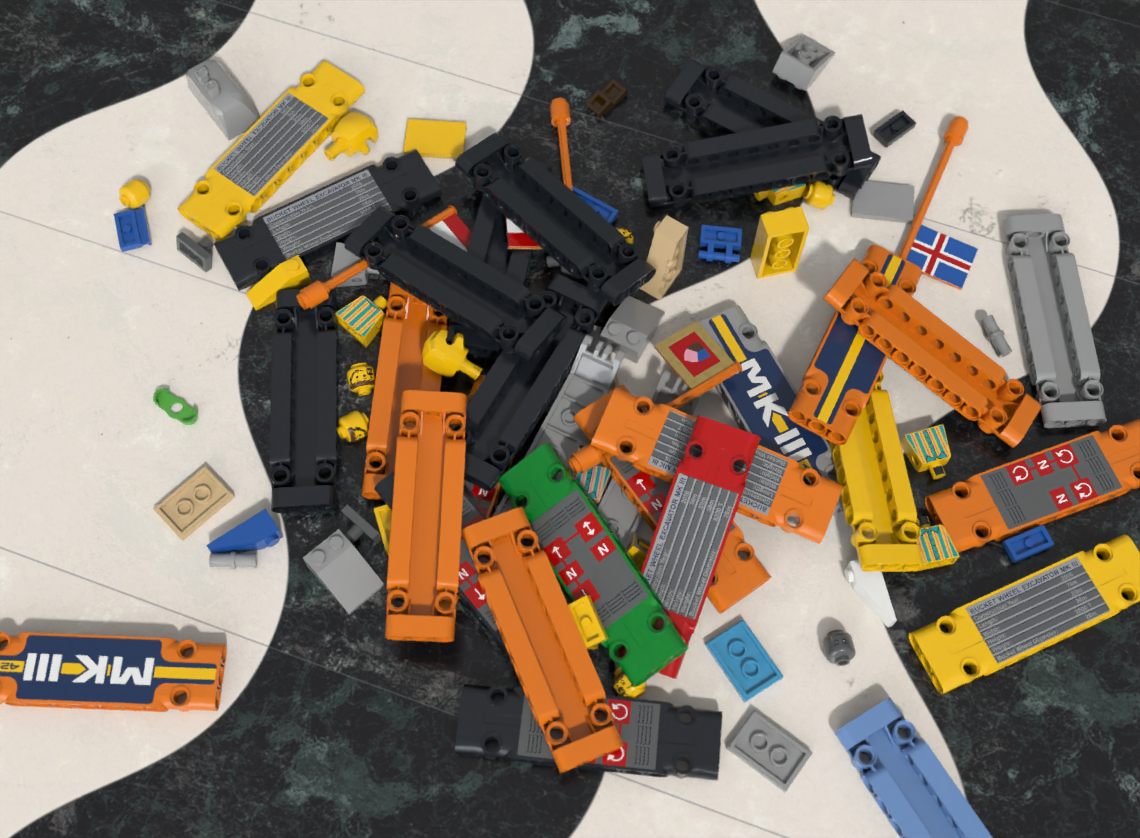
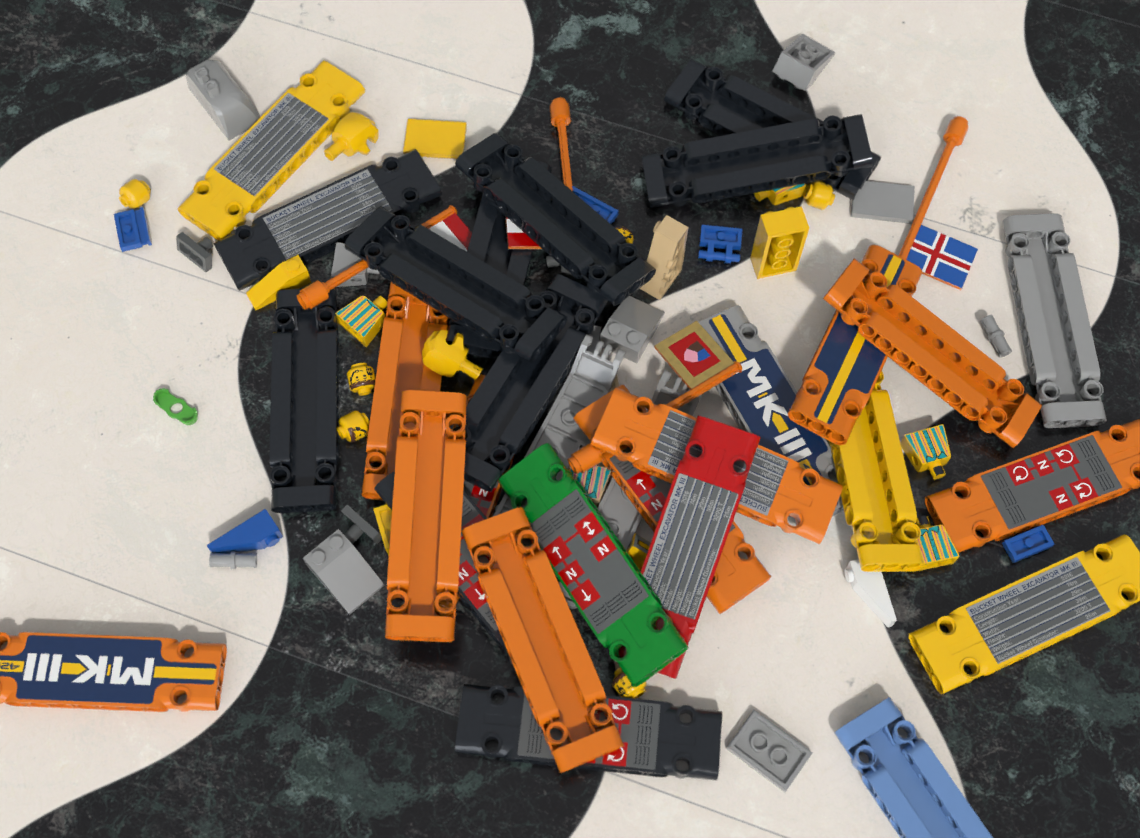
(193, 503): tan tile -> none
(588, 622): yellow panel -> none
(606, 99): dark brown slope -> none
(744, 660): dark azure tile -> none
(839, 647): dark grey head -> none
(894, 128): black plate -> none

